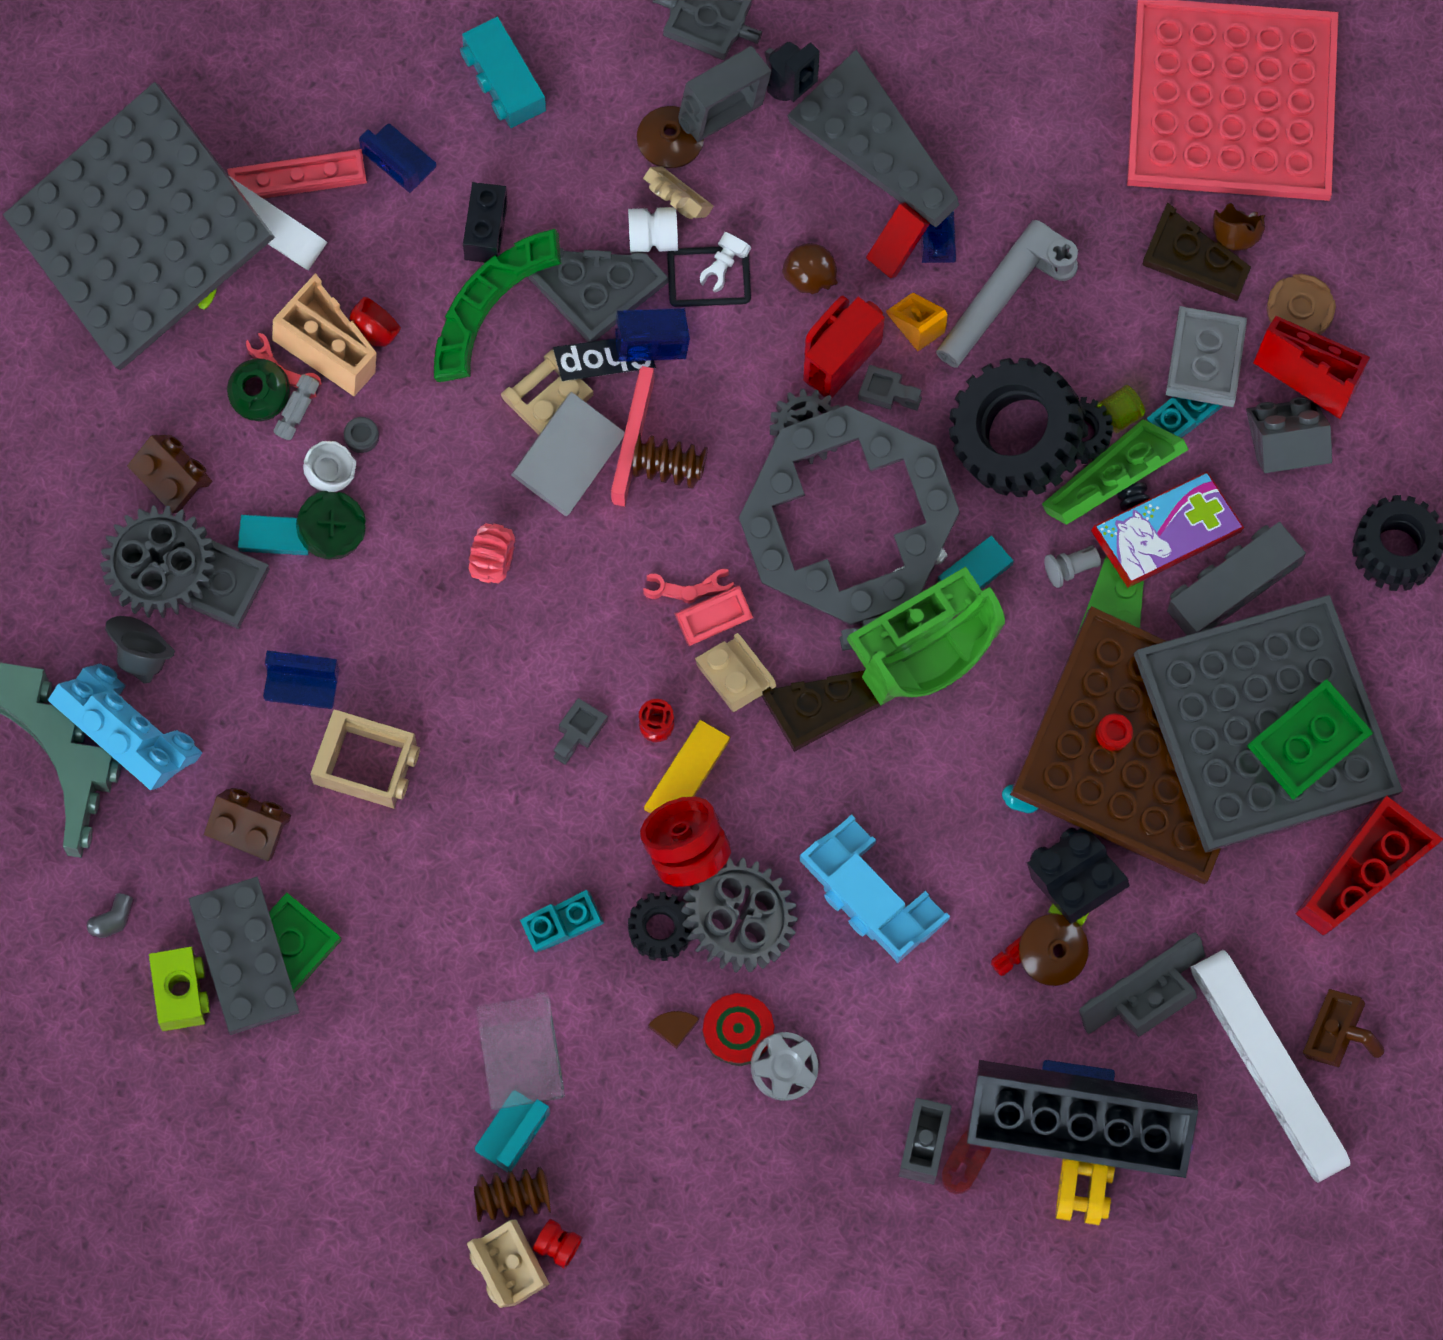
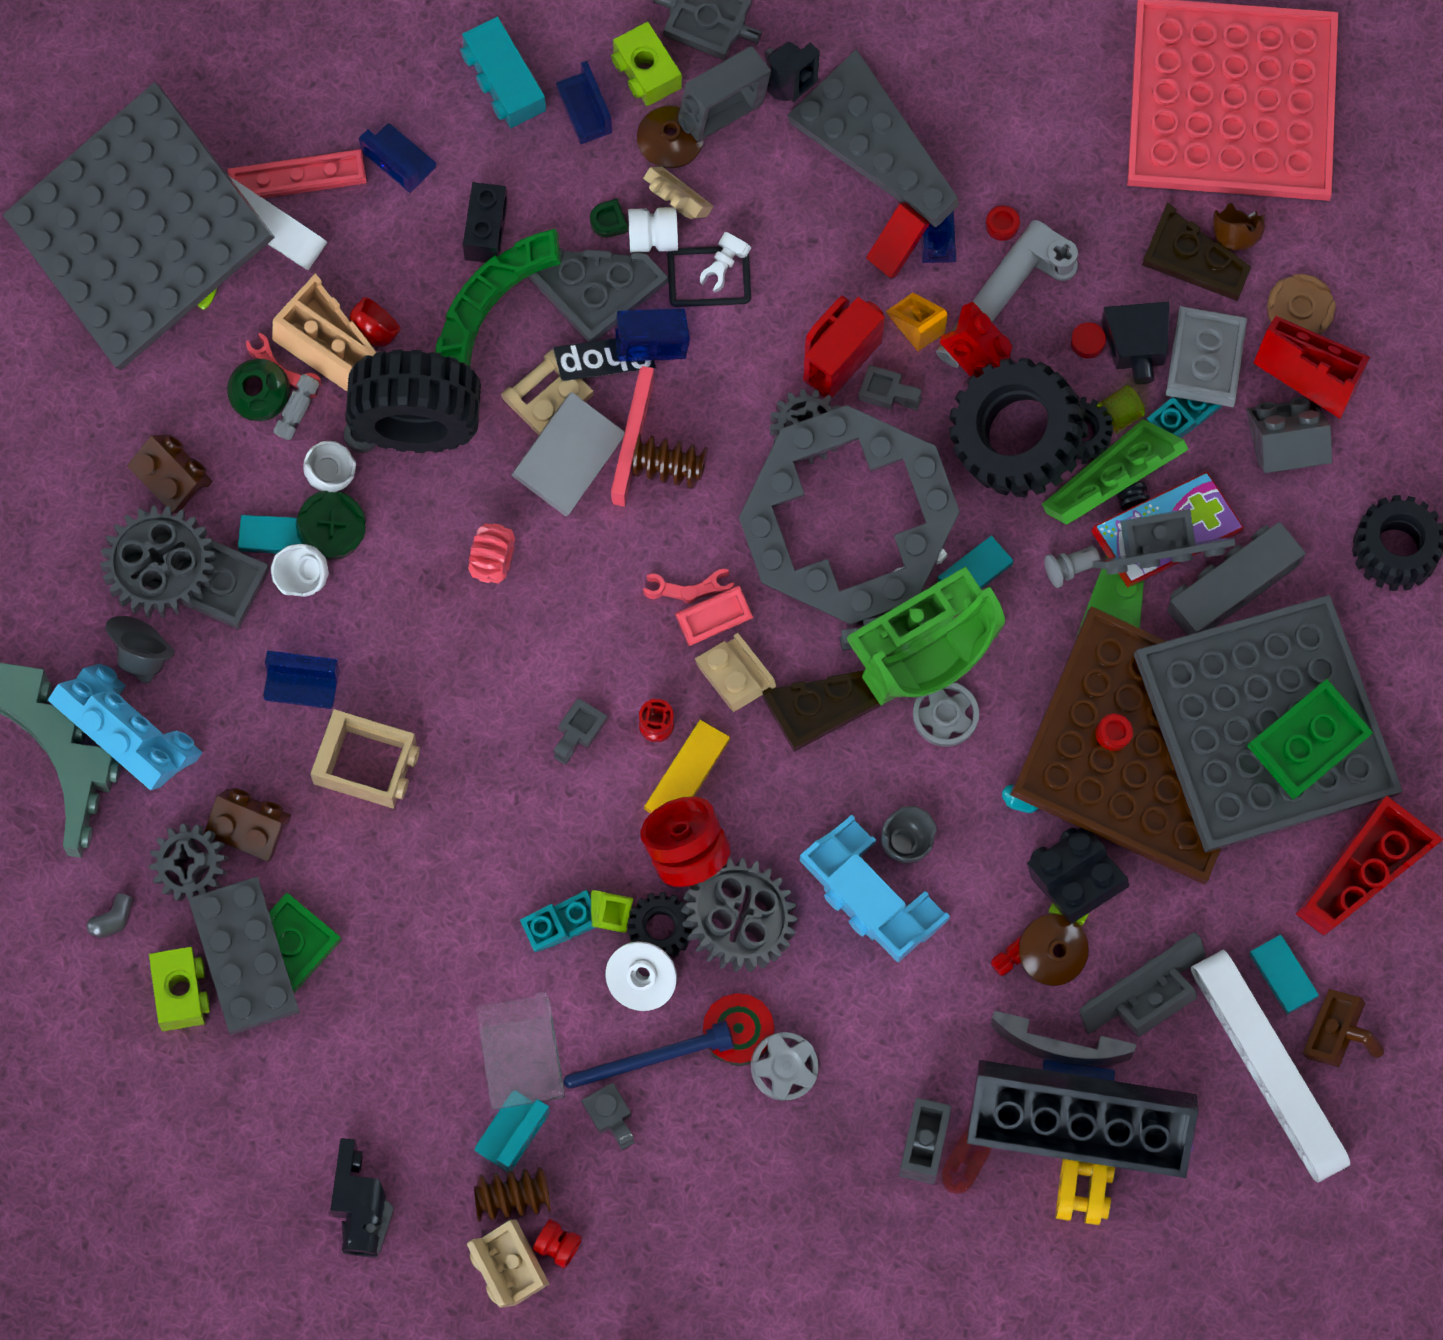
(187, 848): none -> dark grey gear
(299, 570): none -> white hair
(361, 1203): none -> black plate
(413, 401): none -> black tyre
(585, 105): none -> clear blue panel
(608, 219): none -> dark green tile
(609, 1112): none -> dark grey plate
(610, 911): none -> lime slope
(632, 988): none -> white dish
(644, 46): none -> lime brick
(673, 1026): reddish brown tile -> none
(716, 1038): none -> dark blue piece
(810, 268): reddish brown hair -> none
(908, 834): none -> dark grey hair
(946, 716): none -> light grey wheel
(976, 341): none -> red bracket
(1002, 223): none -> red tile
(1014, 1030): none -> flat silver slope
(1088, 340): none -> red tile
(1137, 337): none -> black torso
(1160, 537): none -> dark grey bracket
(1283, 974): none -> teal tile

